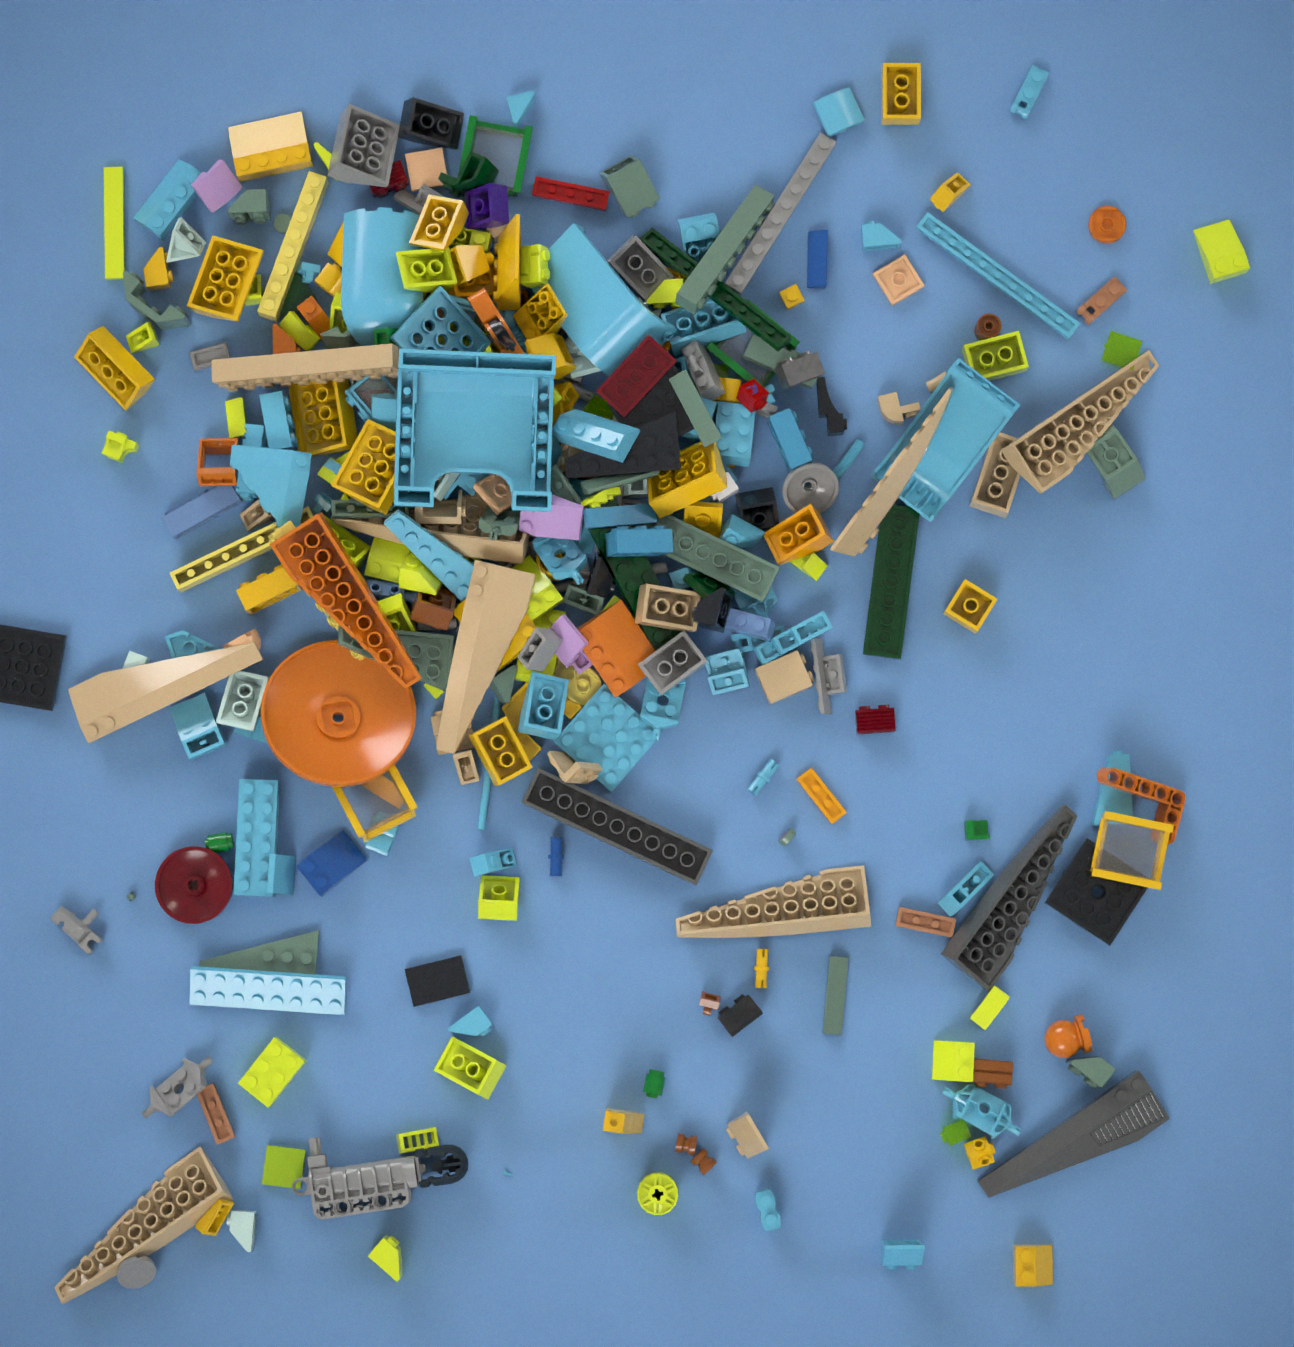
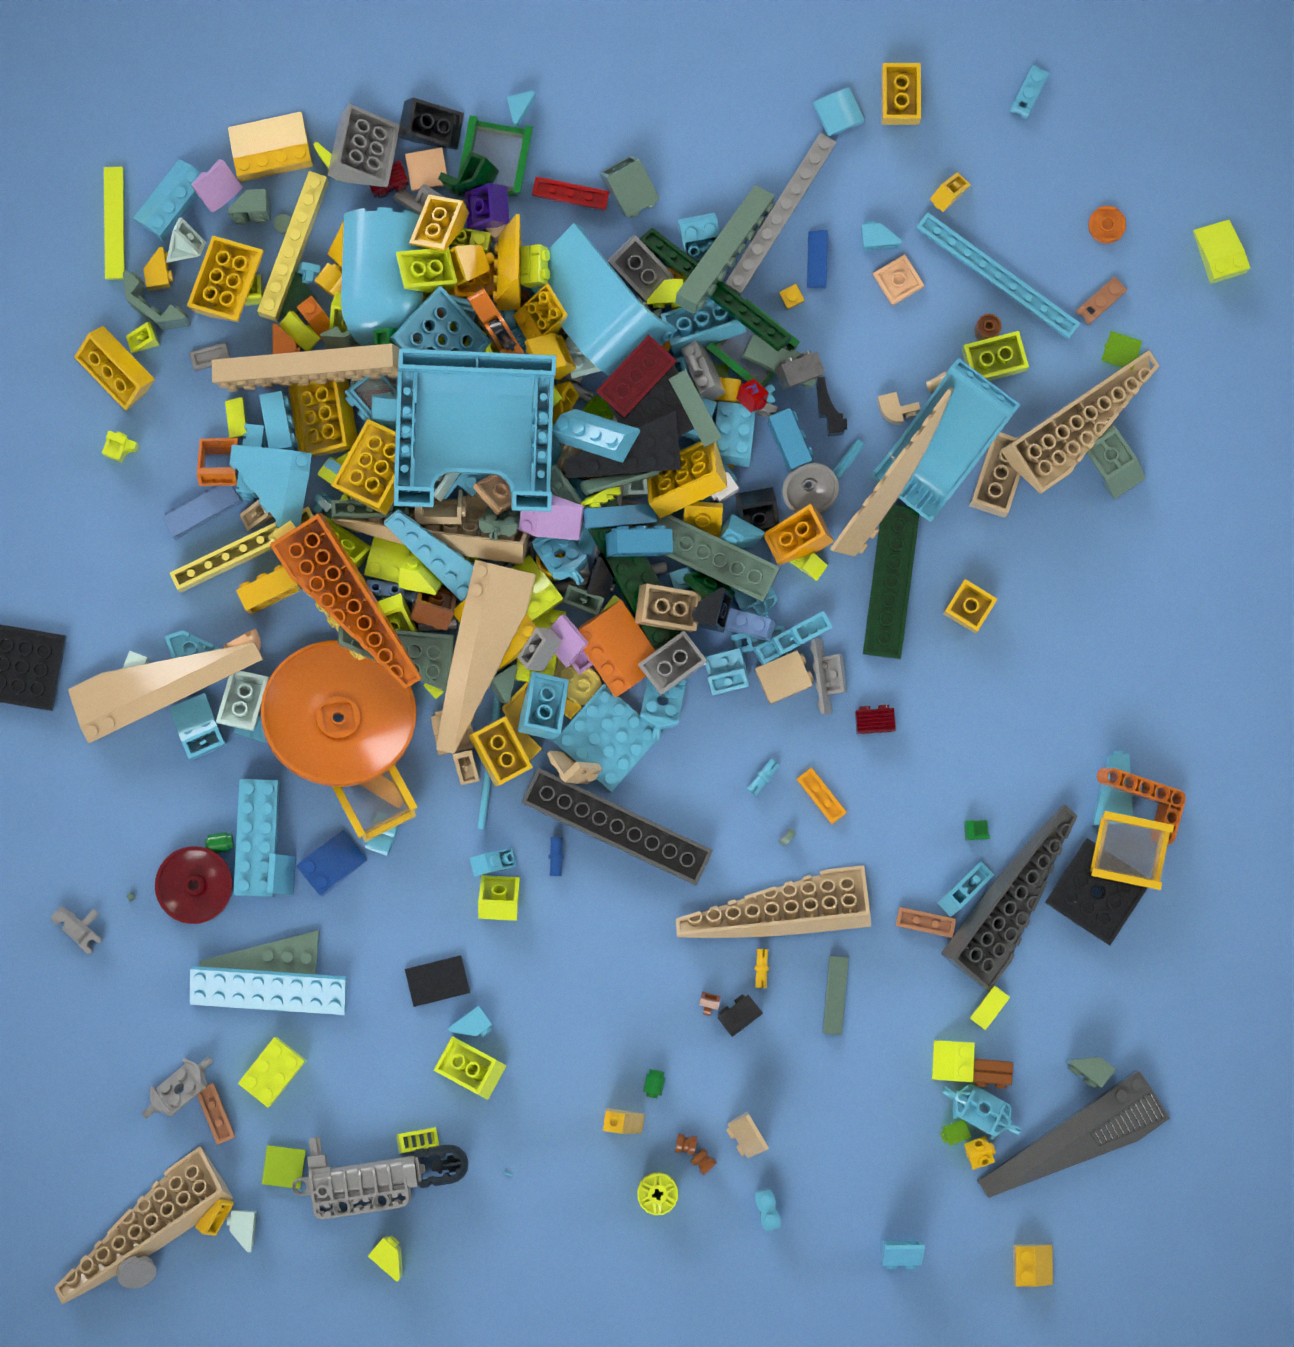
(1067, 1038): orange tile -> none

